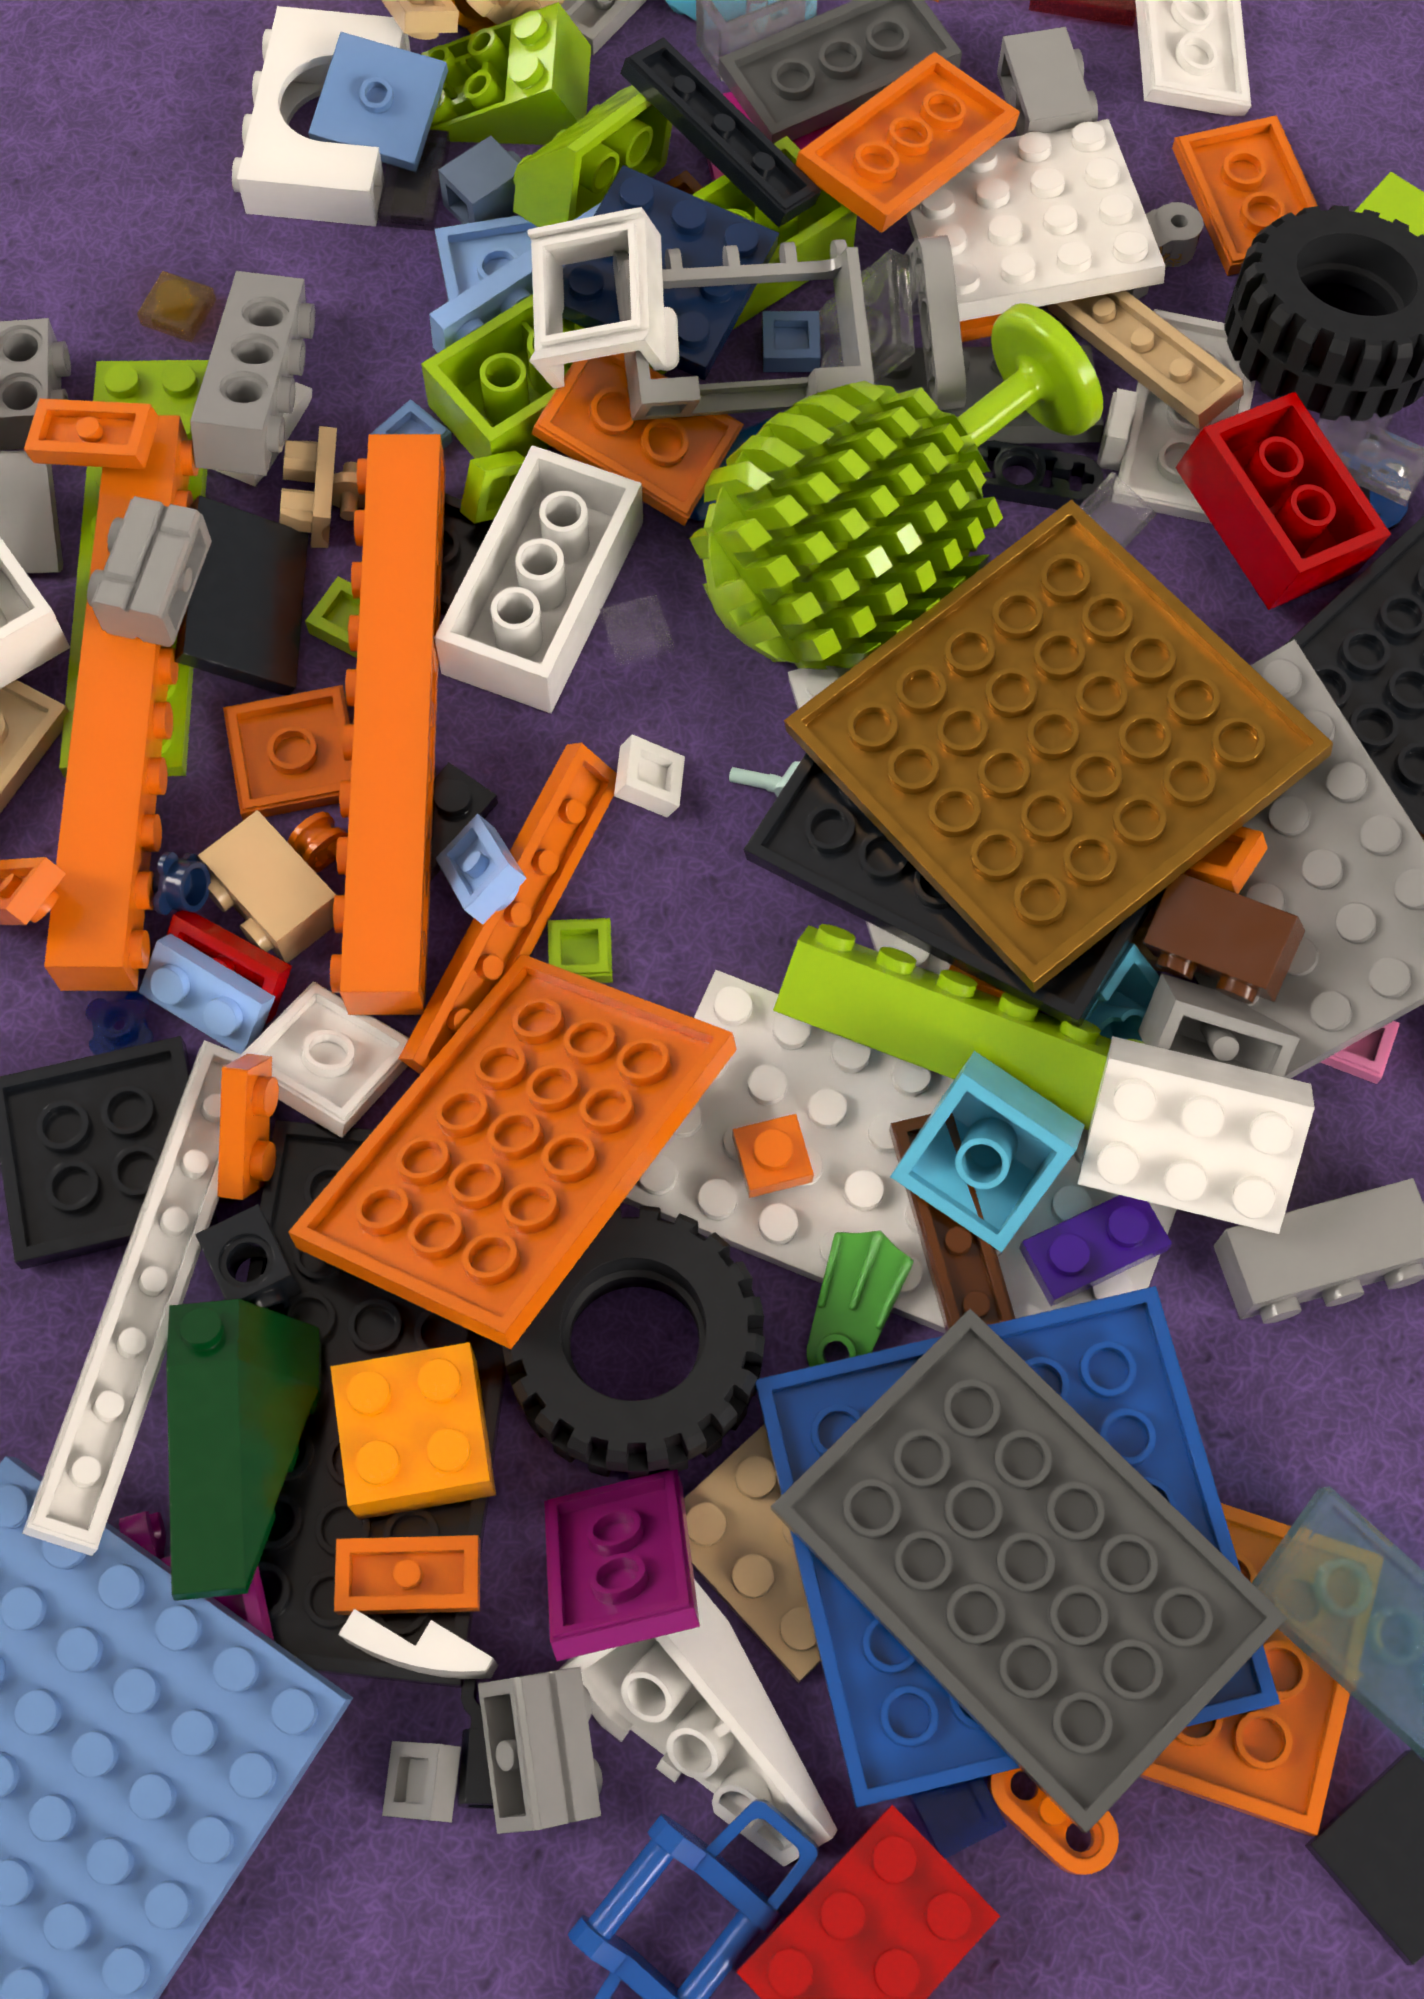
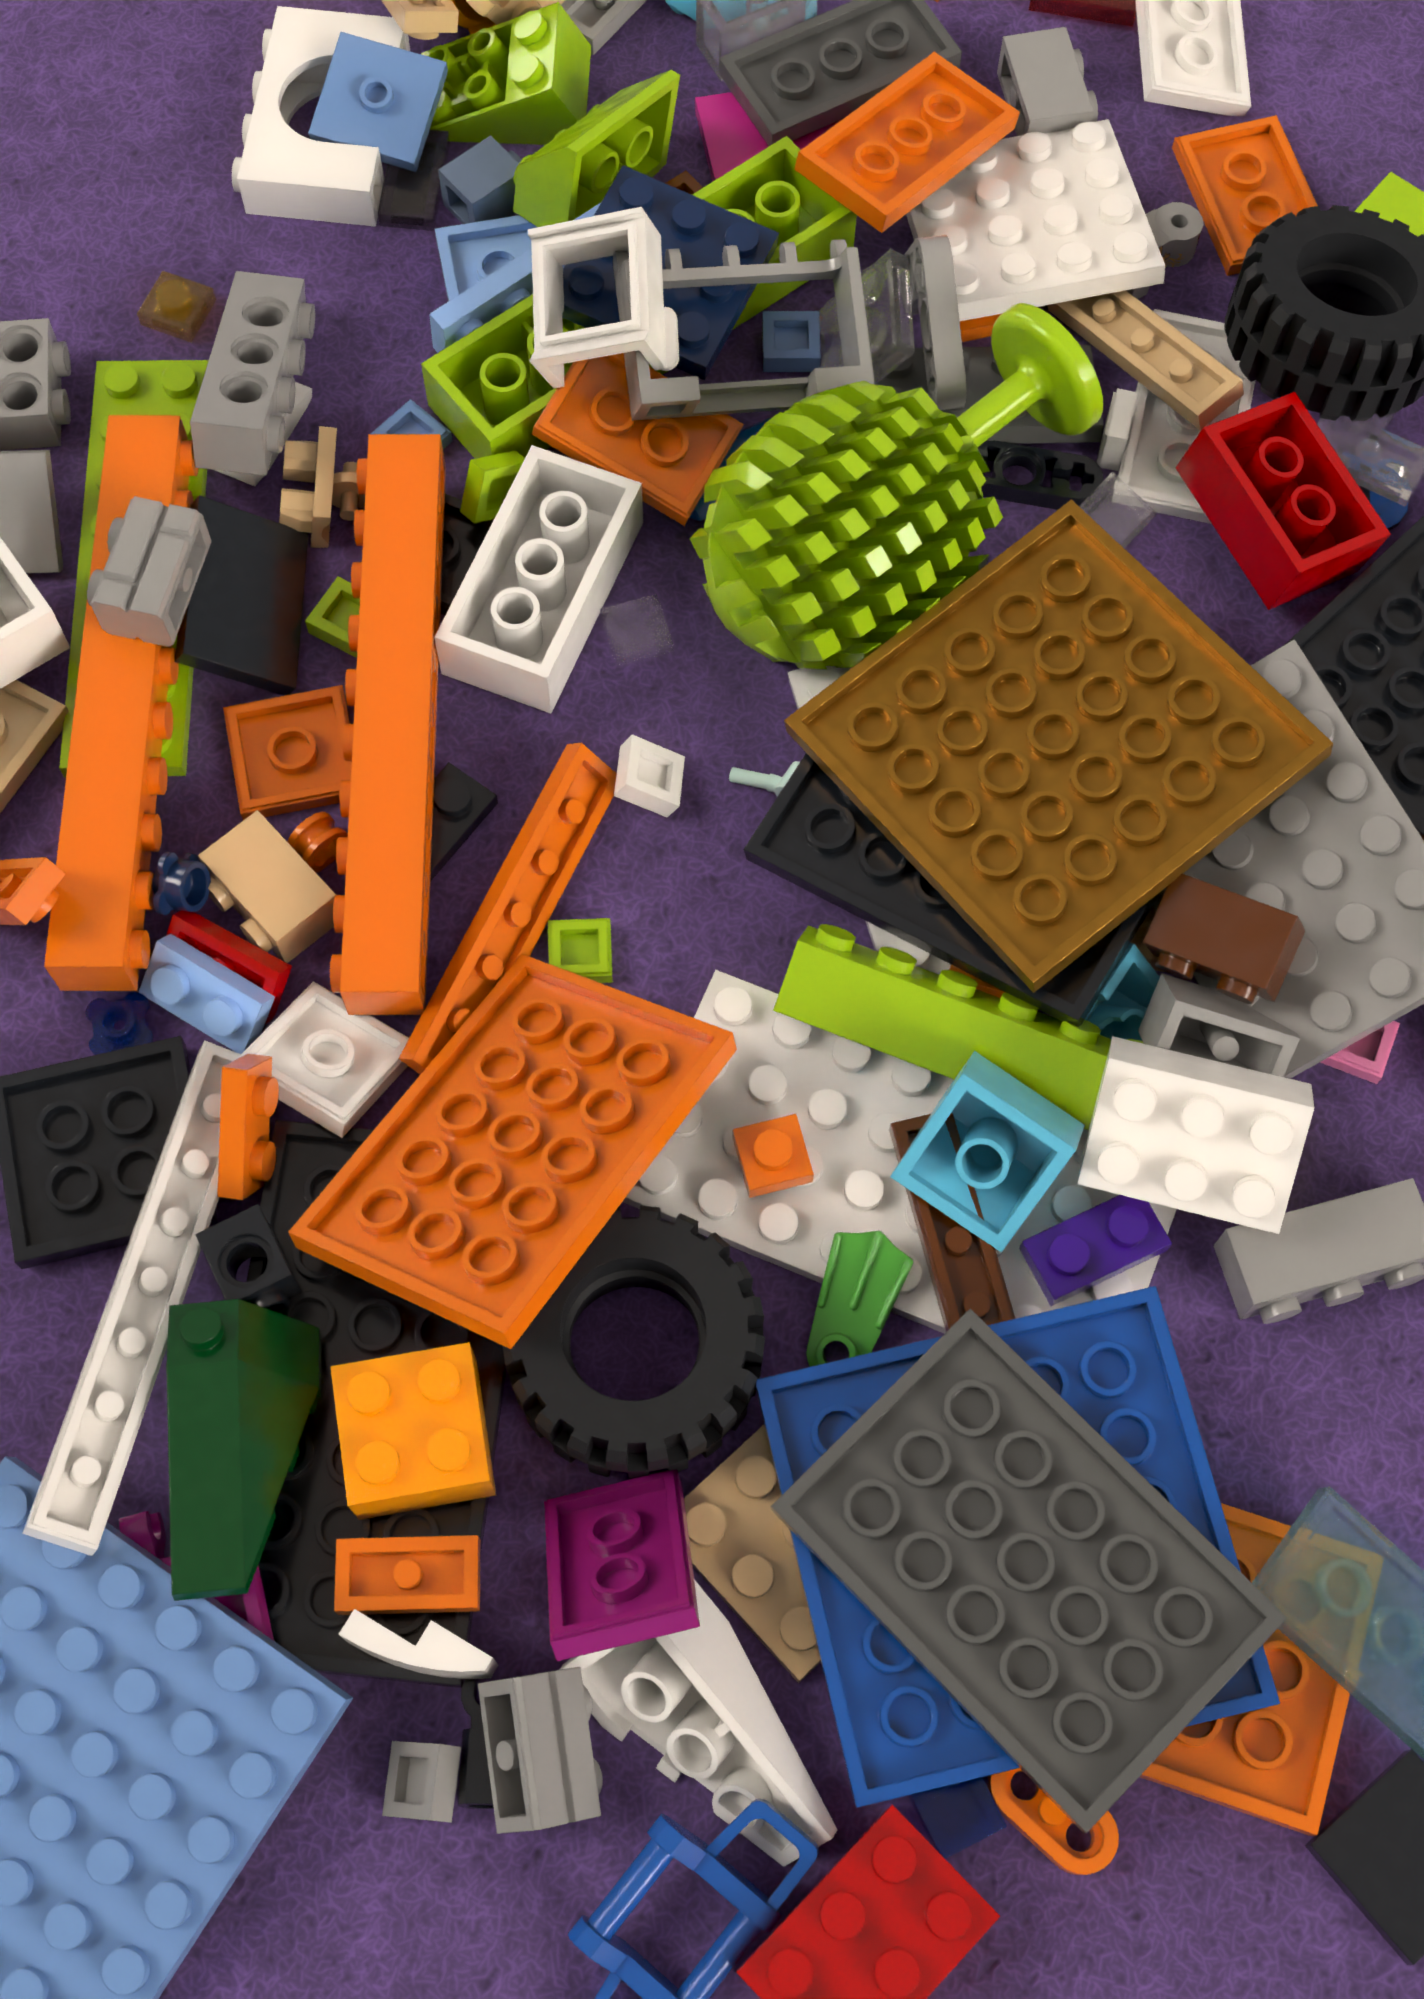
(91, 433): orange plate -> none
(481, 869): light blue plate -> none
(720, 132): black tile -> none
(1232, 860): orange plate -> none

